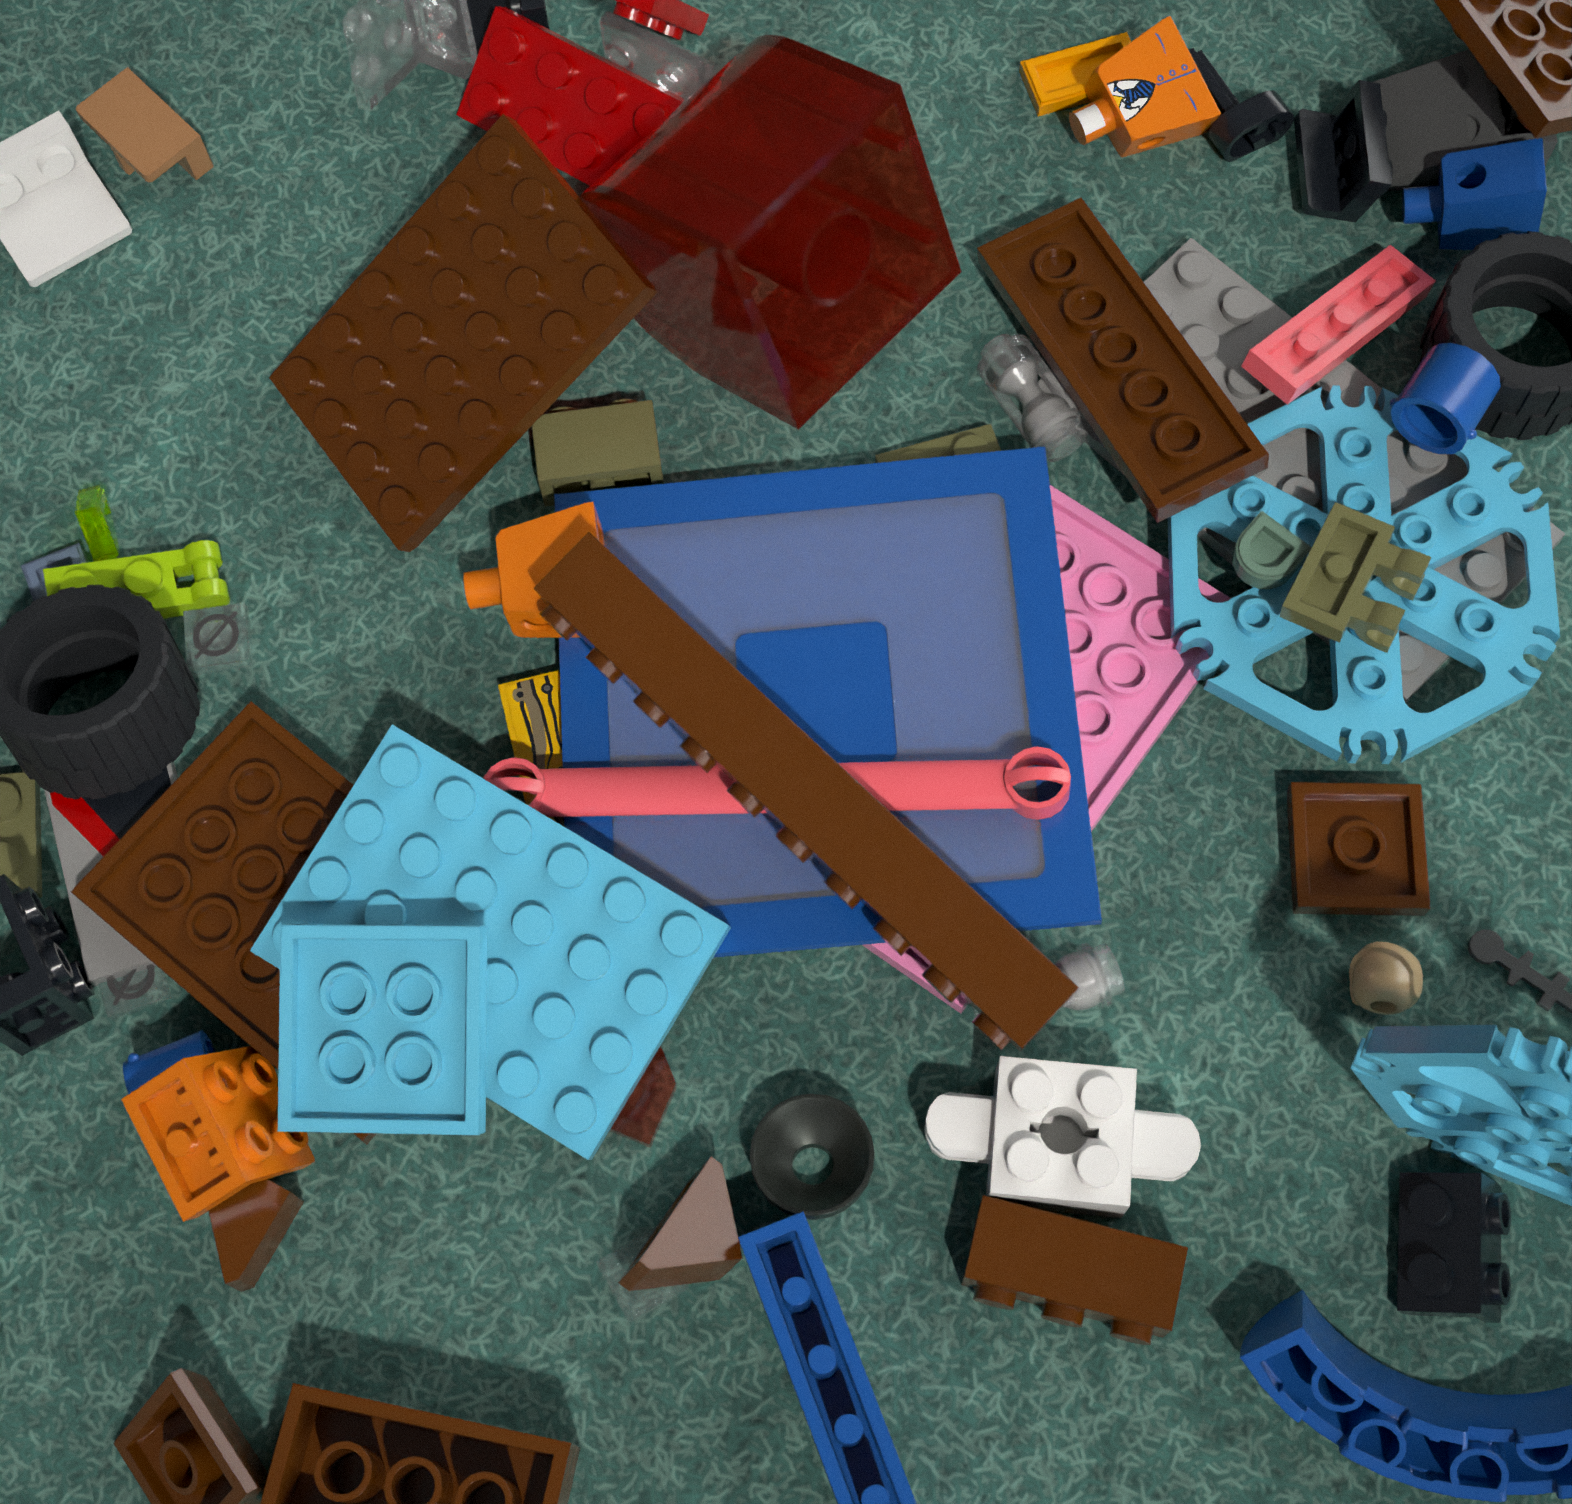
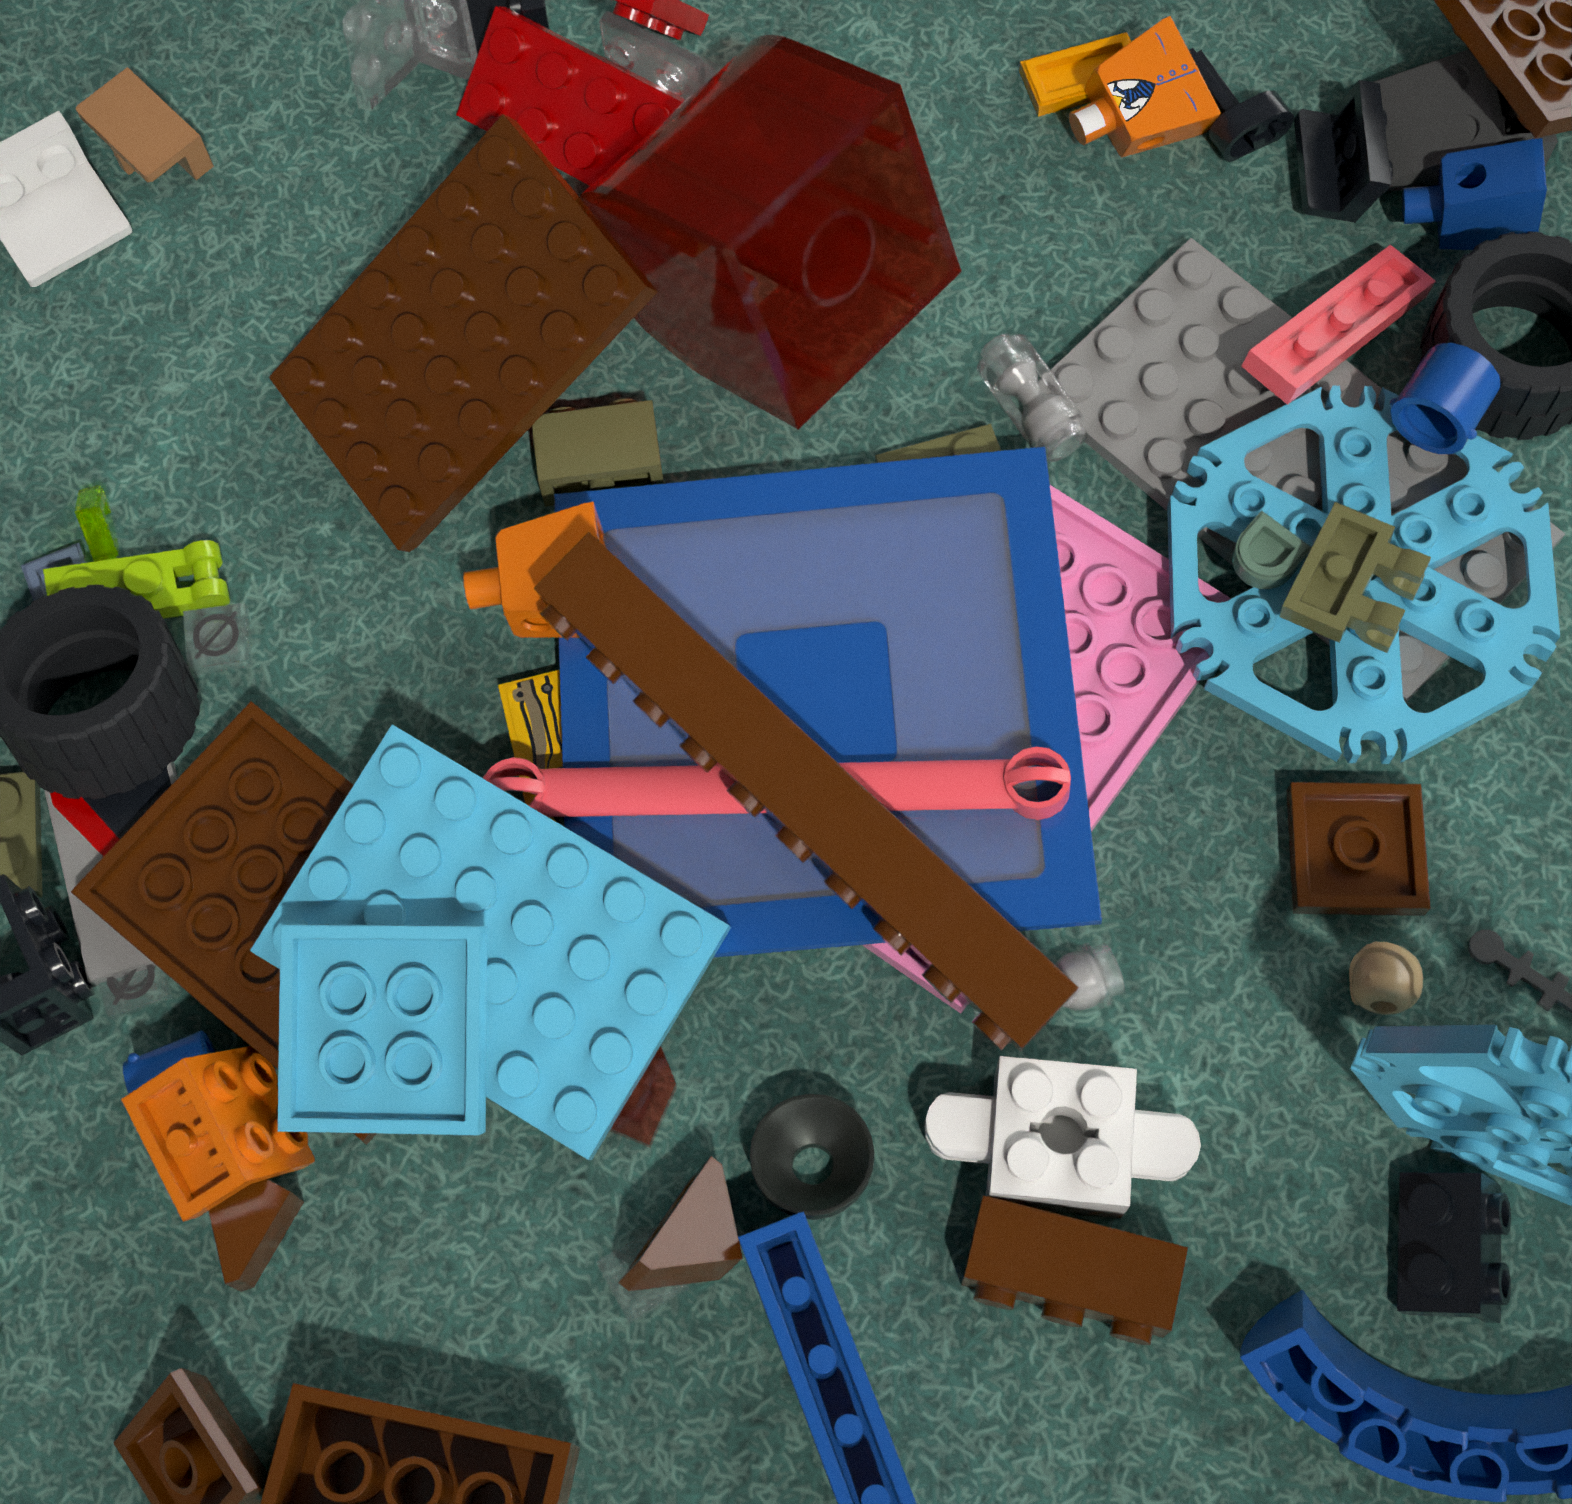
(1122, 360): reddish brown plate -> none

